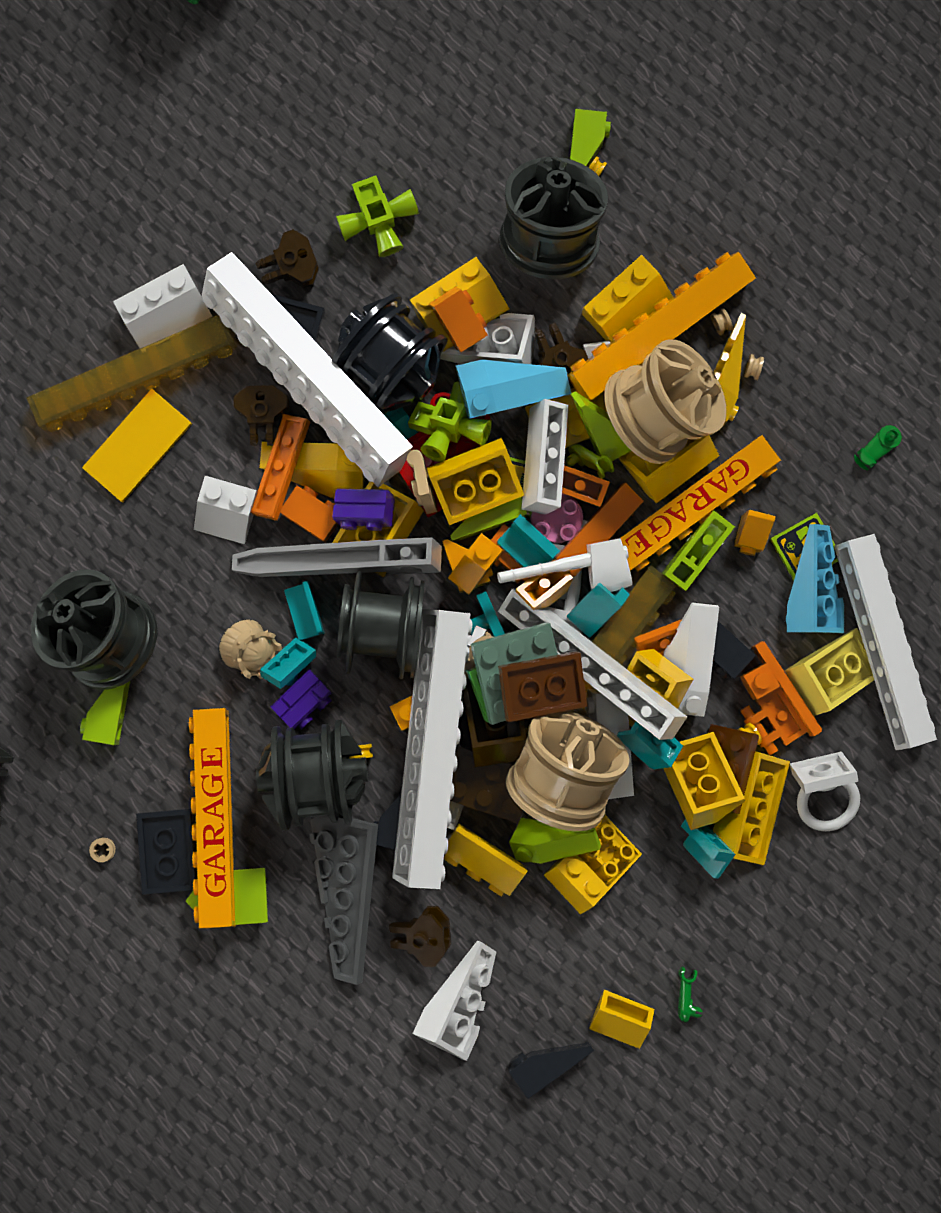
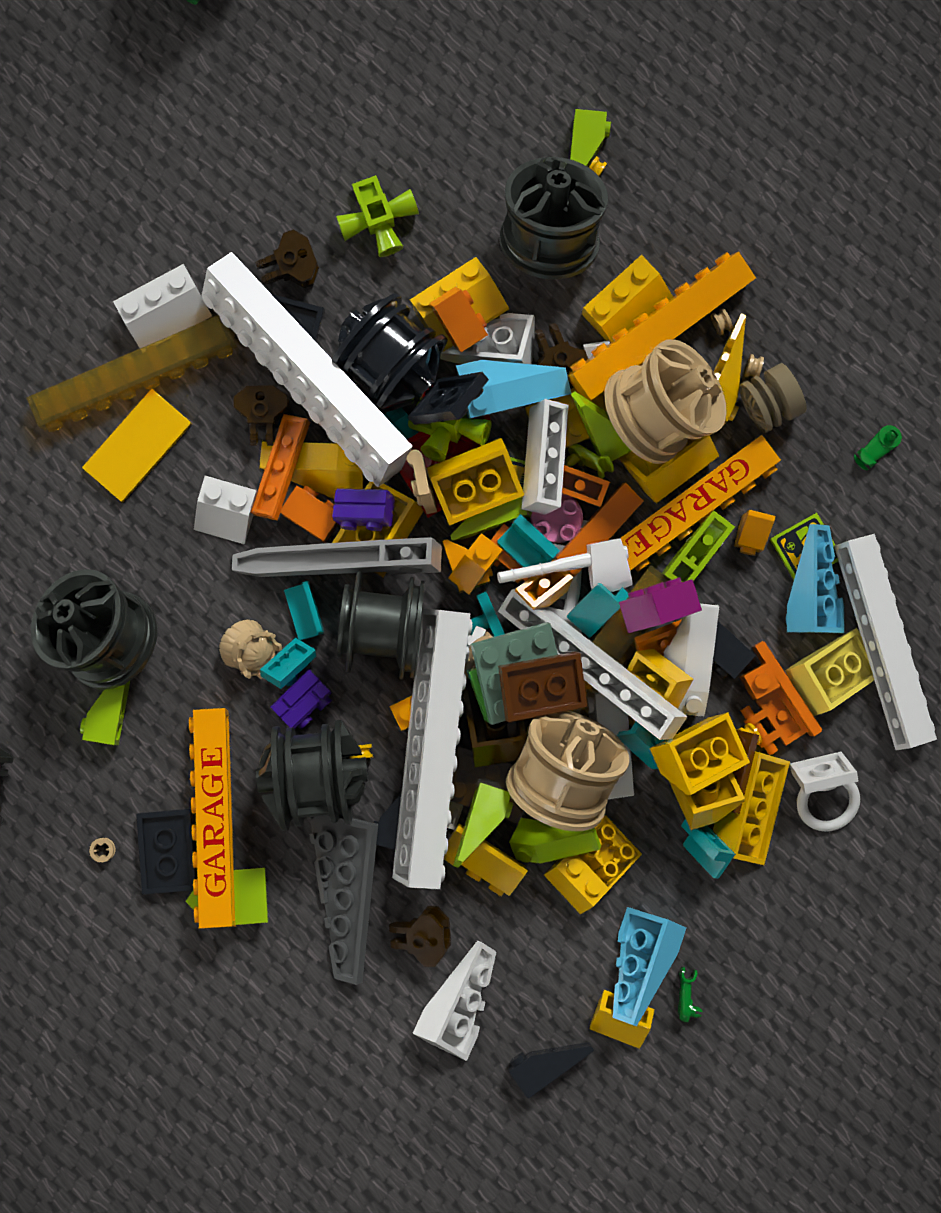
(448, 398): none -> black plate
(485, 814): none -> lime slope
(645, 957): none -> medium azure wedge
(659, 604): none -> magenta brick
(701, 754): none -> yellow slope
(775, 397): none -> dark tan wheel

